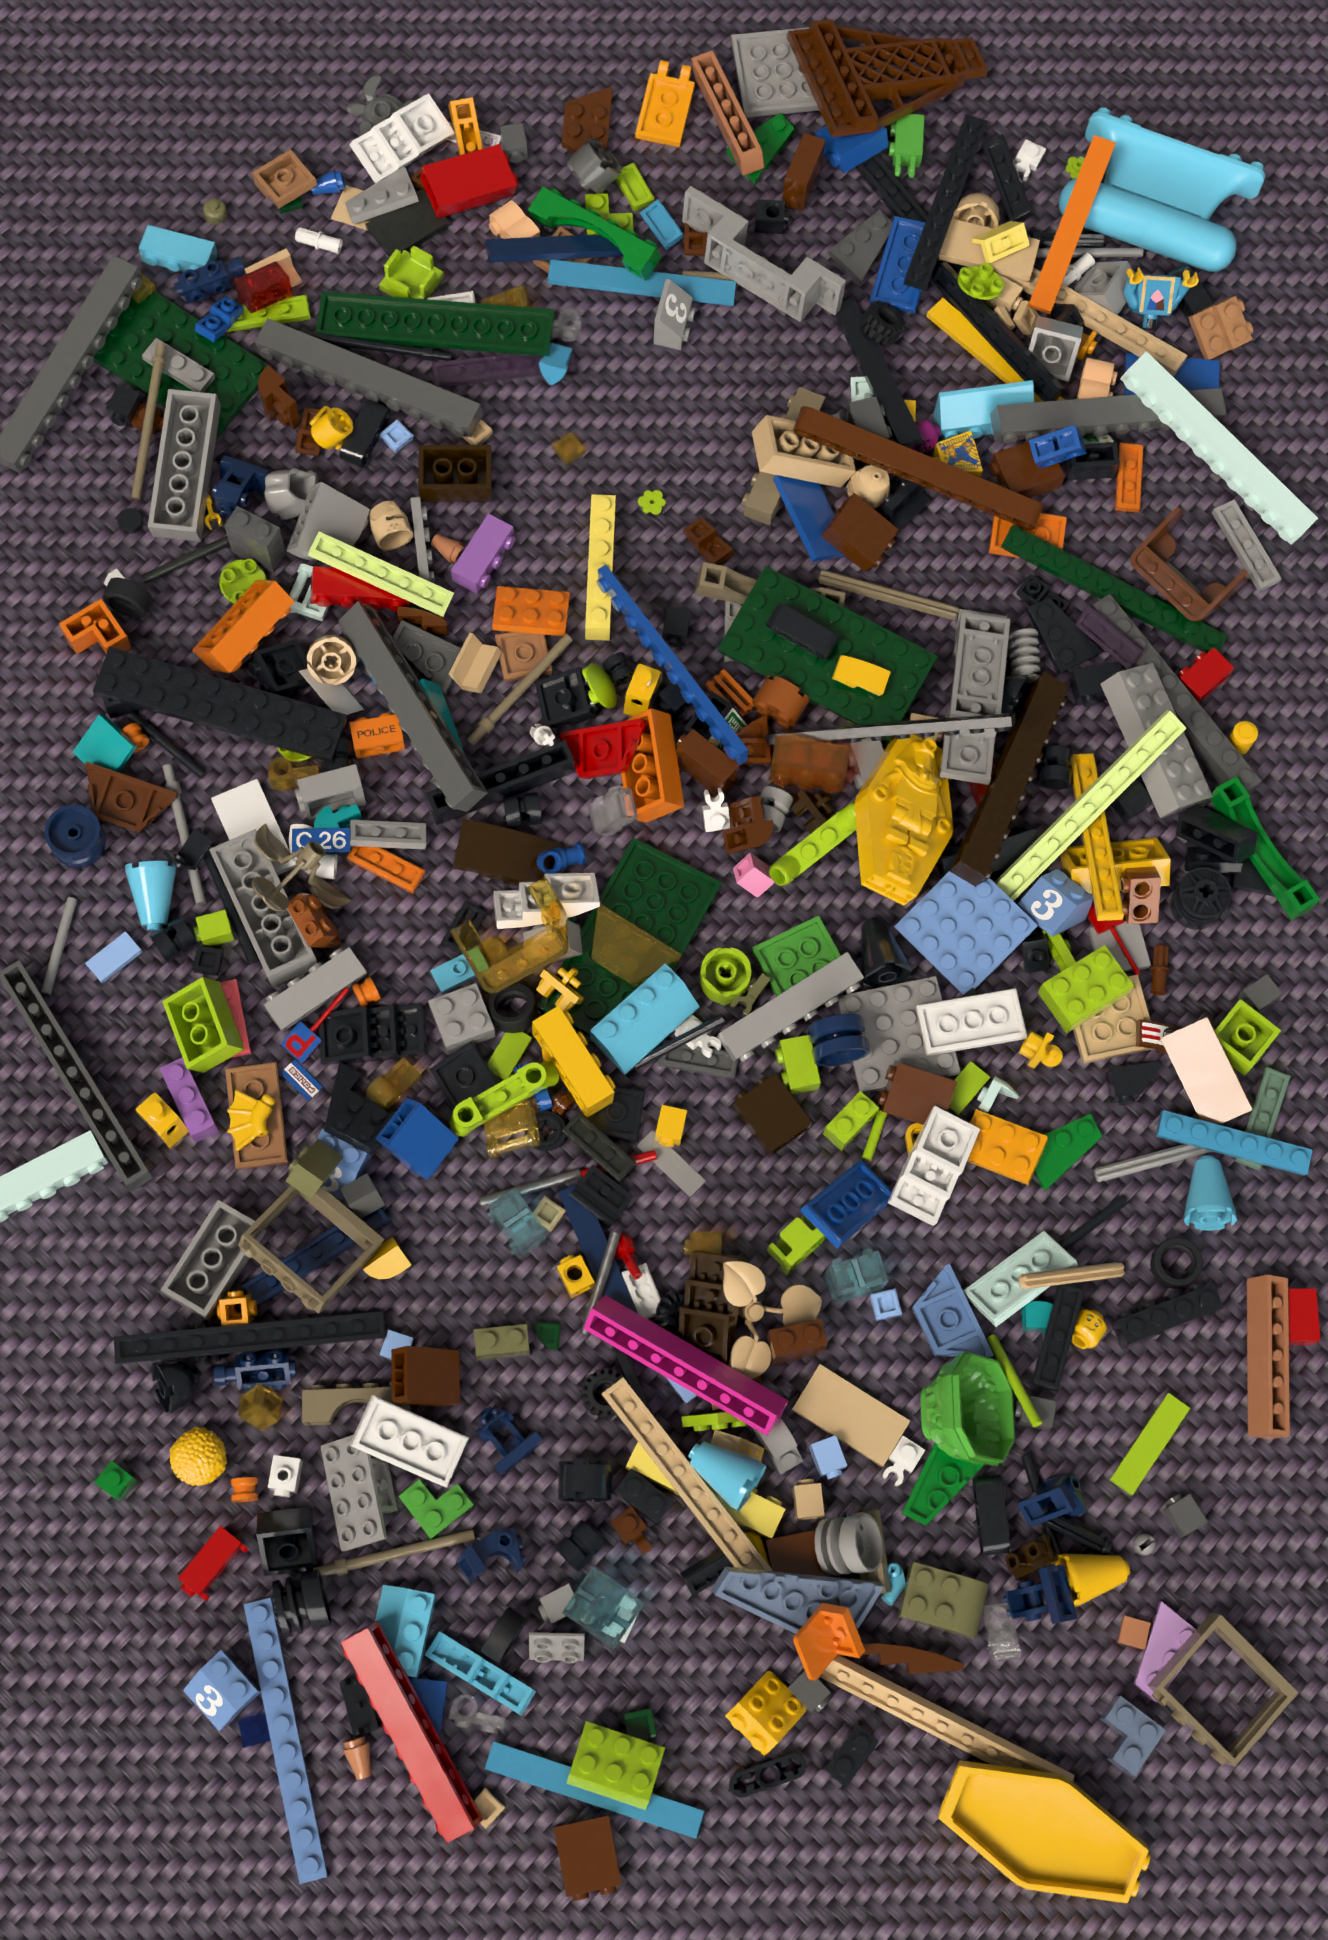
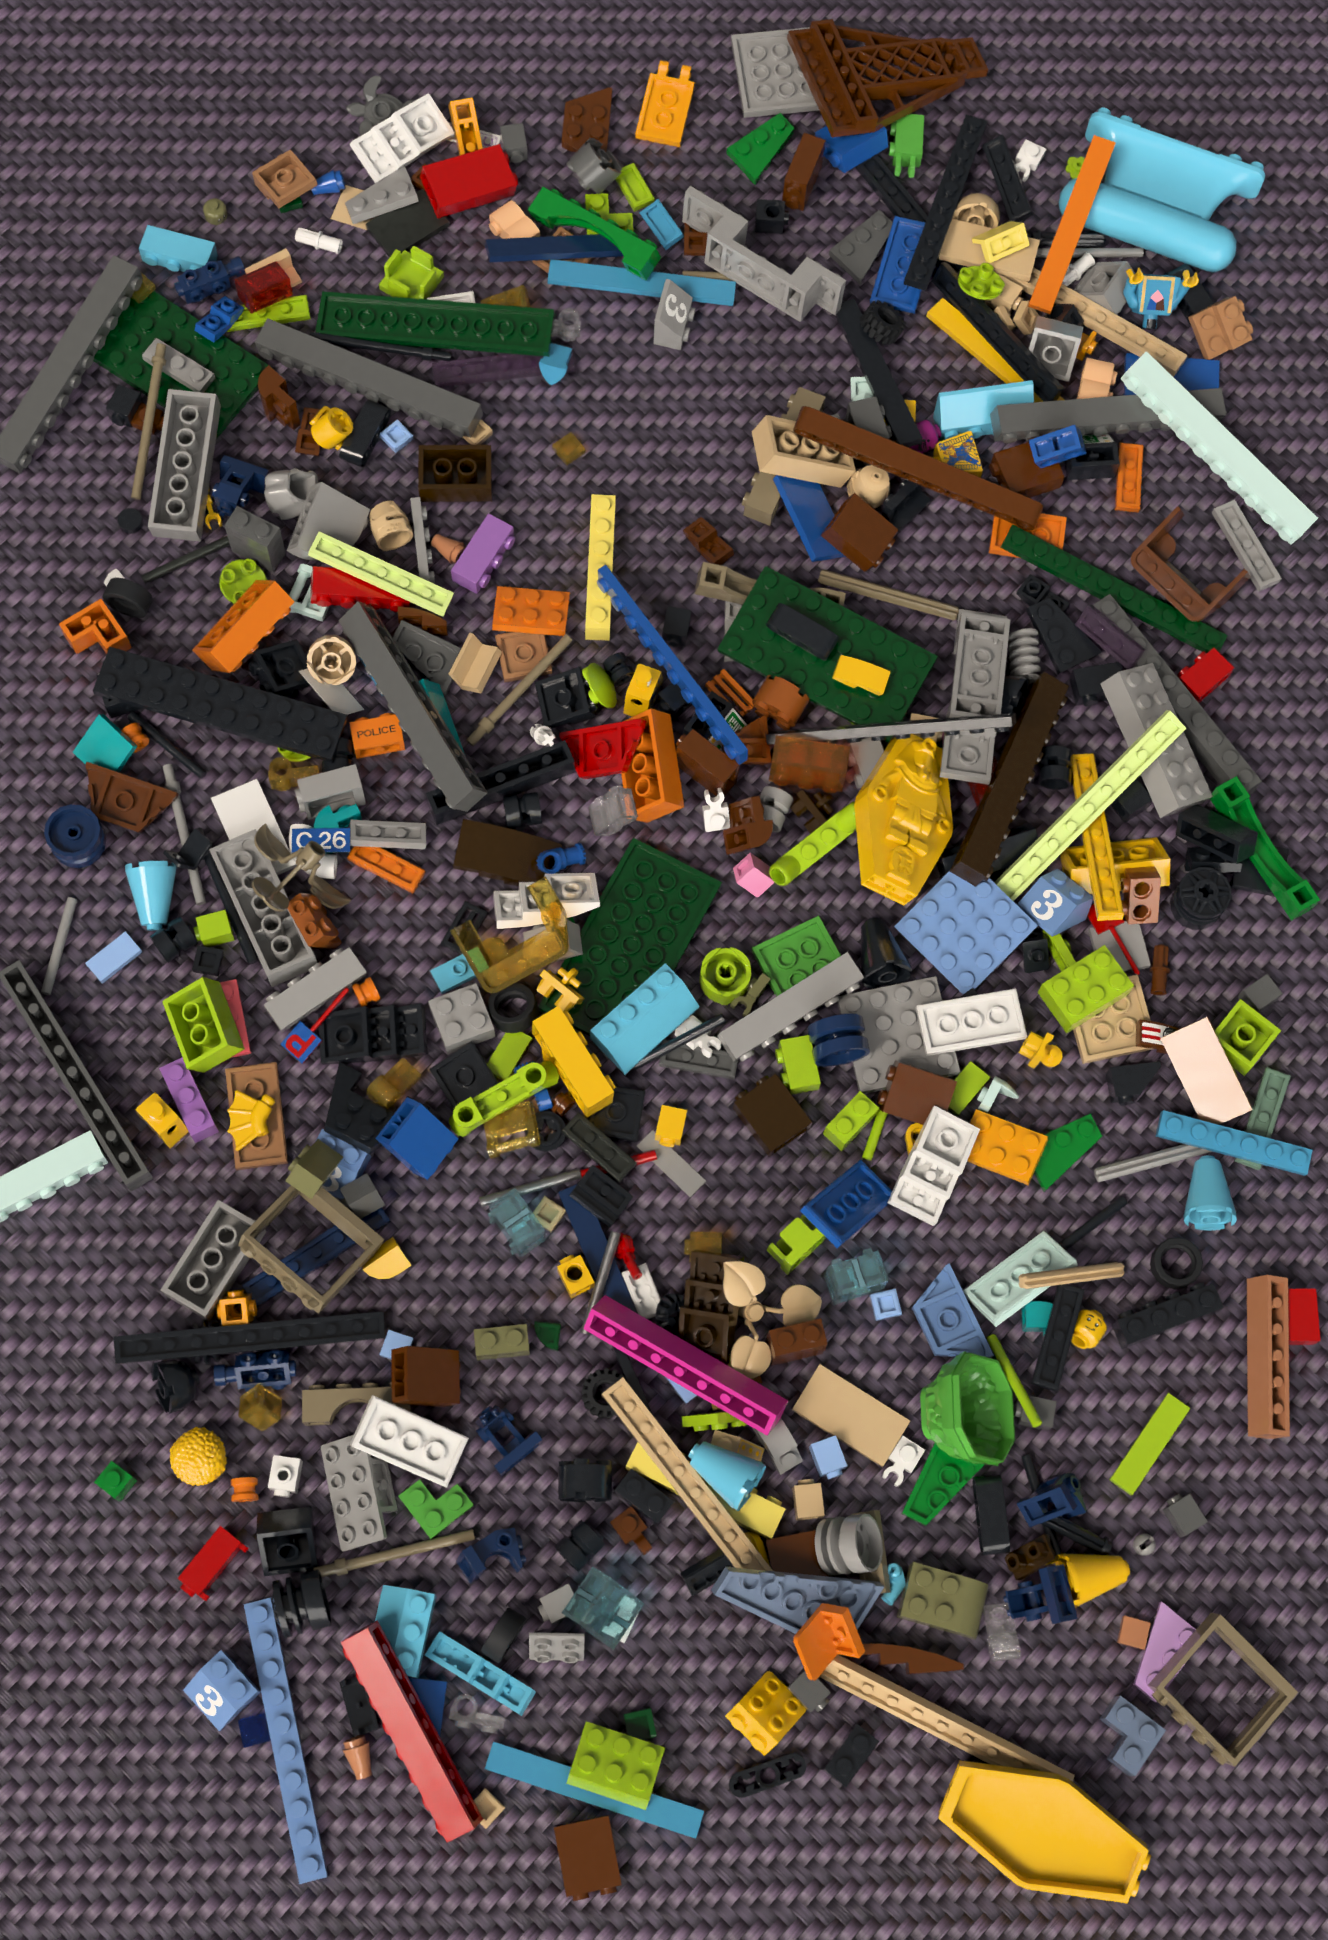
(301, 1080): sticker -> none
(627, 948): clear yellow wing -> none
(652, 497): lime plant -> none
(727, 112): nougat brick -> none
(1243, 736): yellow brick -> none

